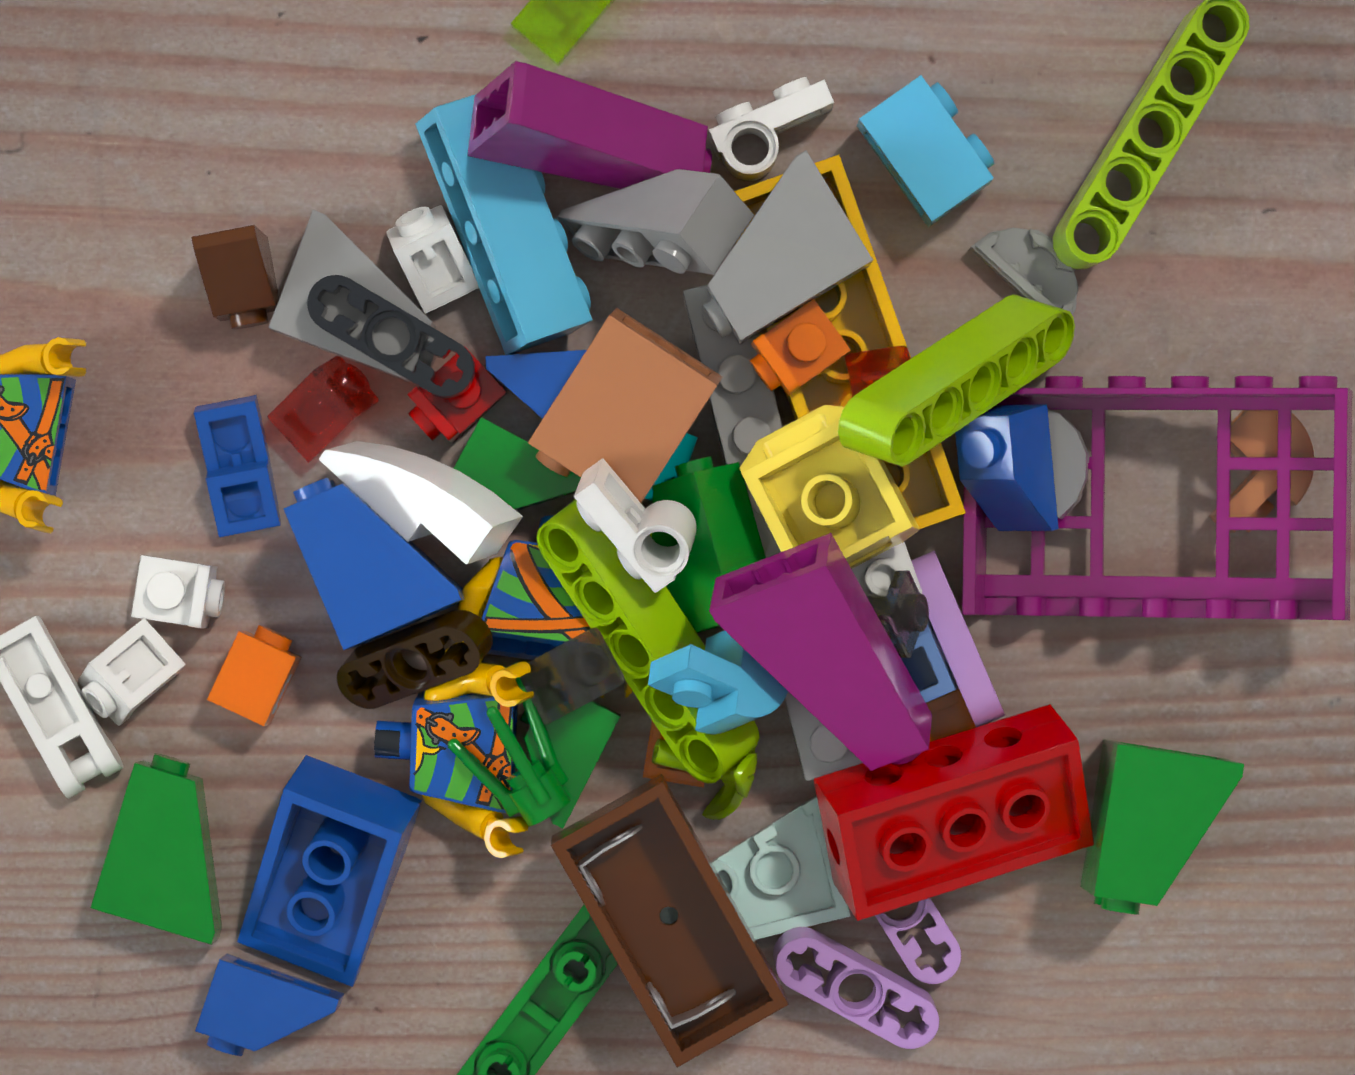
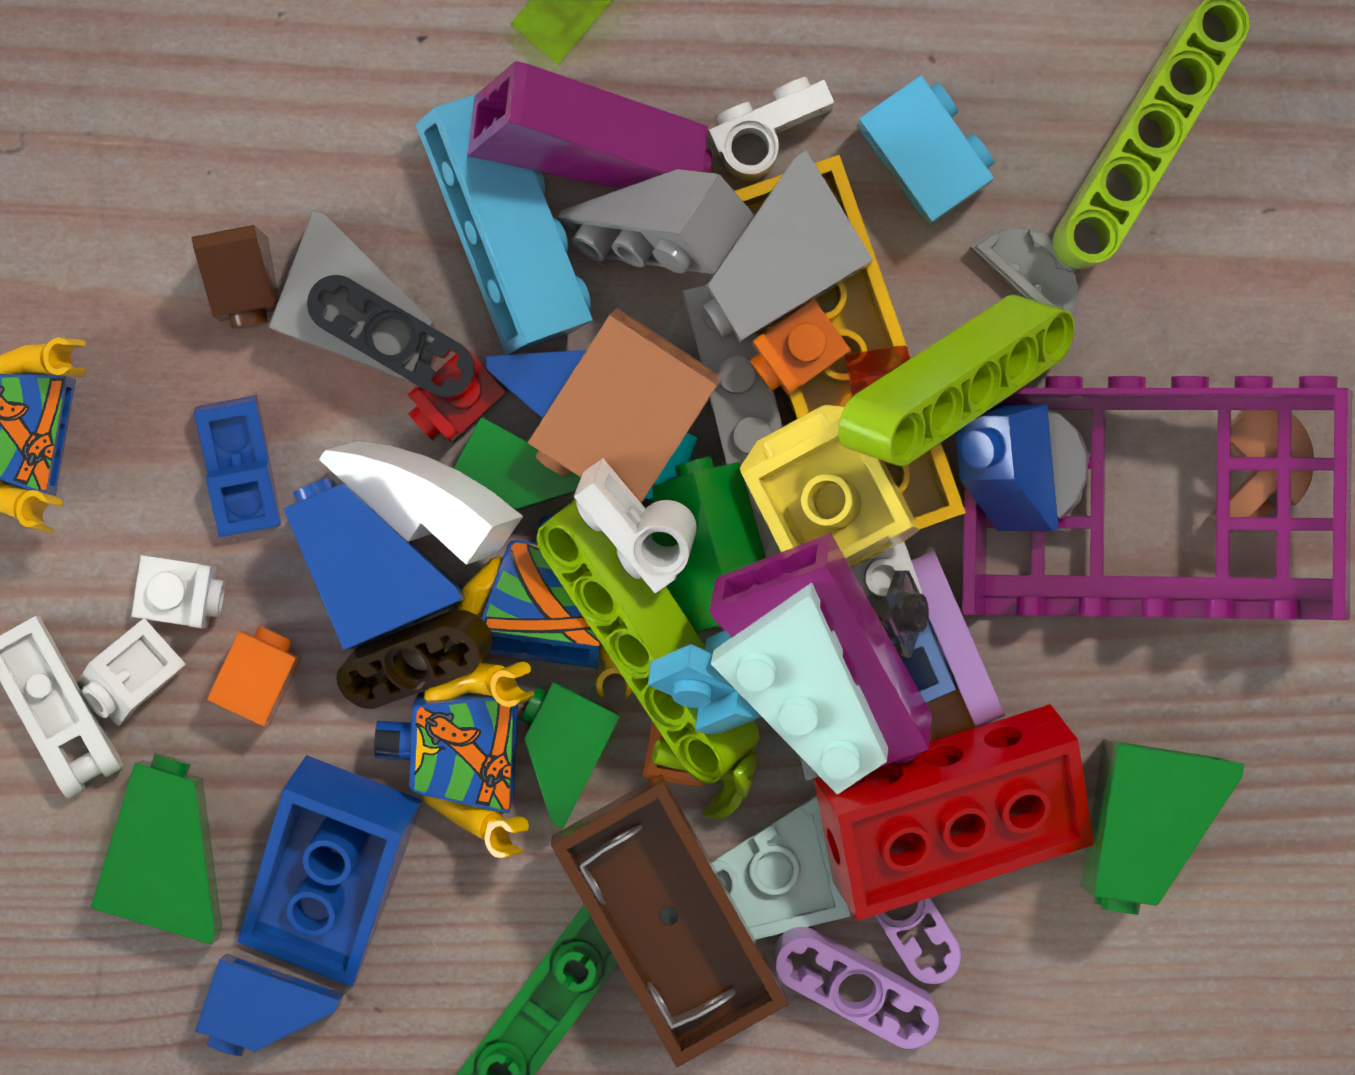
(323, 407): clear red bracket -> none
(431, 257): white bracket -> none
(535, 789): green plant -> none
(572, 675): clear smoke bracket -> none
(800, 684): none -> light aqua wing

